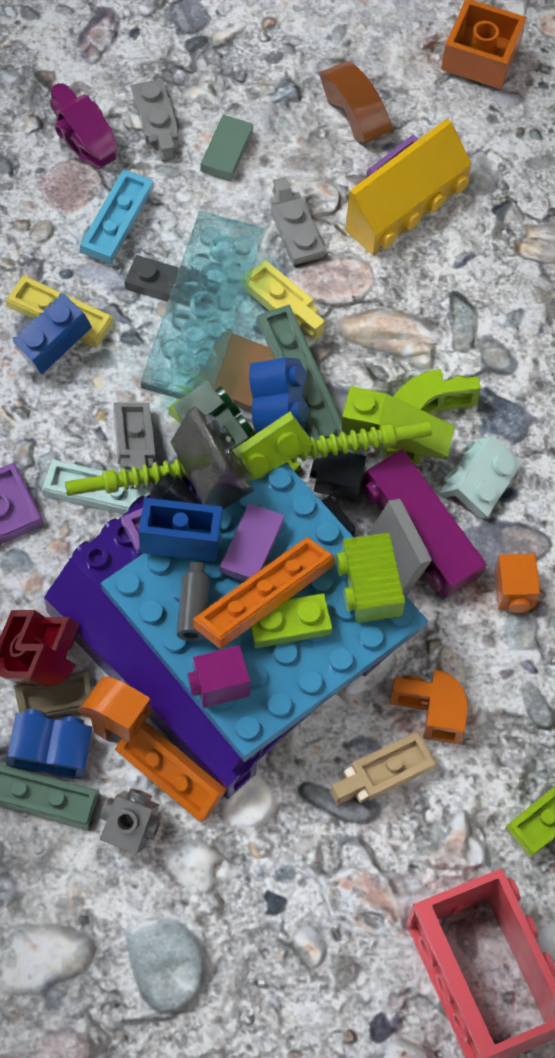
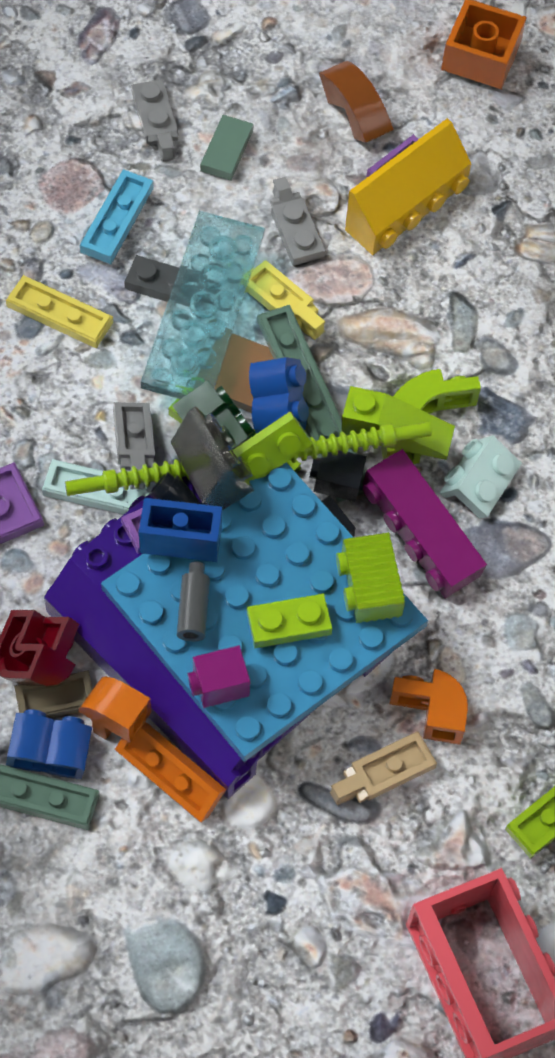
(52, 333): blue brick -> none
(82, 126): magenta hinge -> none
(121, 829): flat silver brick -> none
(252, 542): medium lavender tile -> none
(263, 592): orange tile -> none
(407, 544): light grey tile -> none
(517, 582): orange brick -> none

